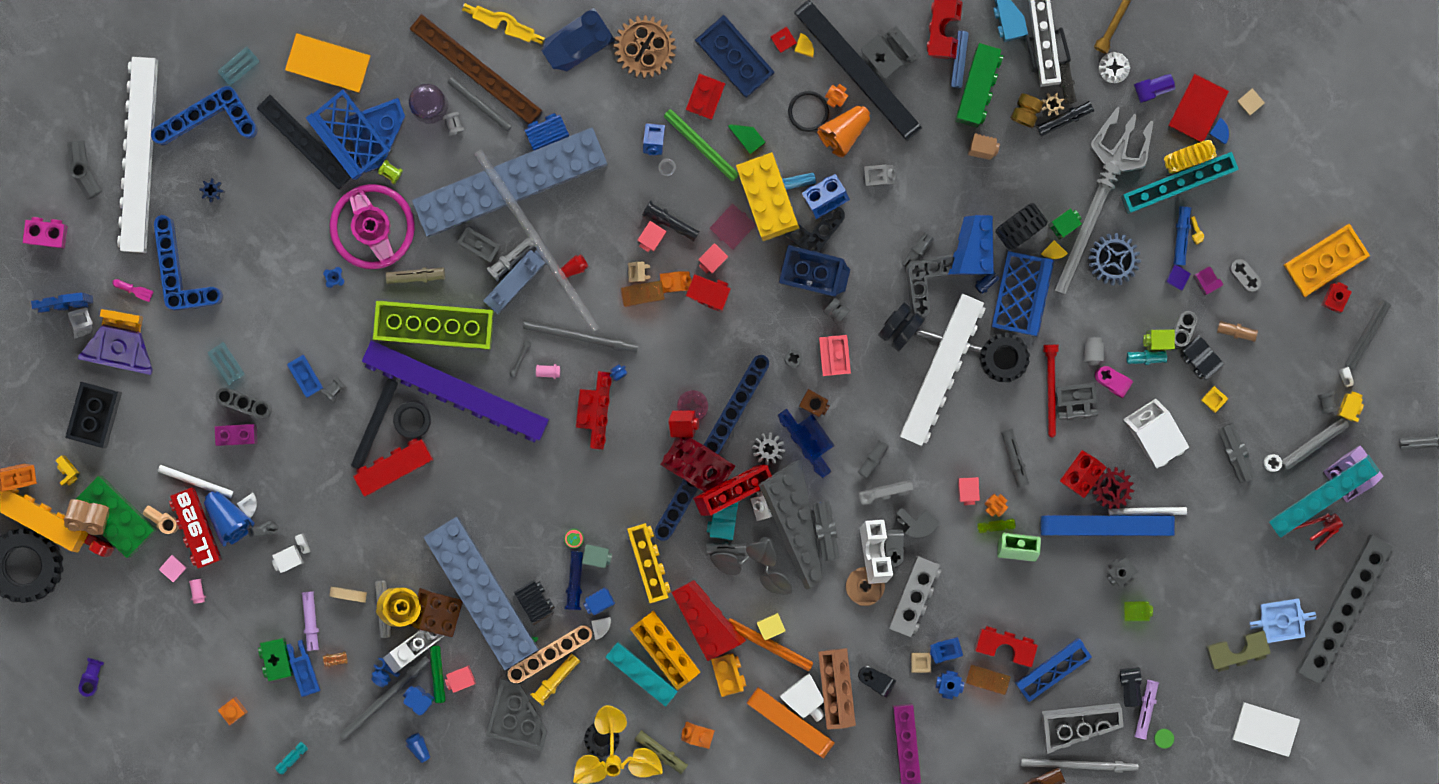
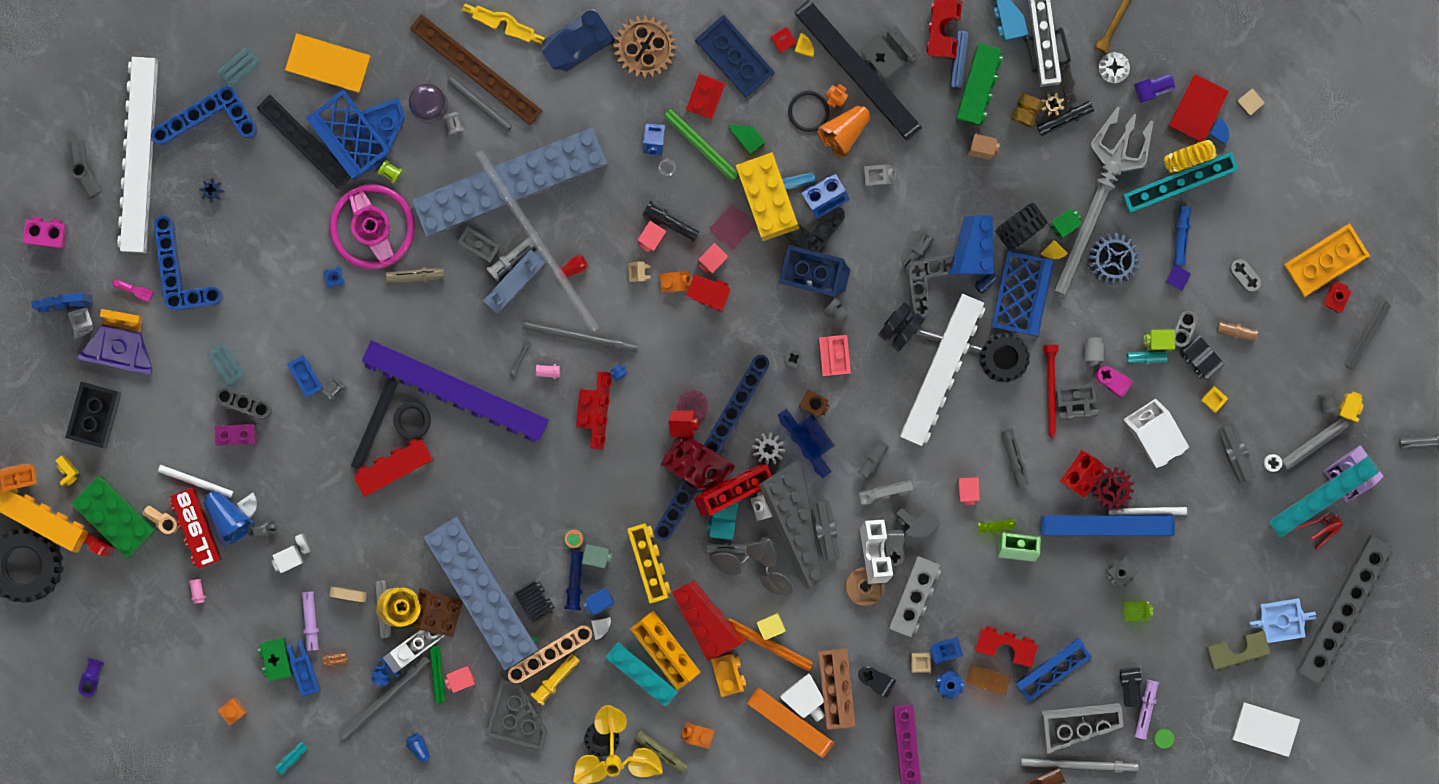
(86, 517): medium nougat brick -> none
(172, 568): bright pink tile -> none
(417, 699): blue brick -> none
(433, 325): lime brick -> none
(546, 132): blue brick -> none
(642, 293): clear orange slope -> none
(996, 505): orange gear -> none
(1198, 237): yellow hand -> none
(1207, 280): magenta panel -> none
(1346, 377): white tile -> none

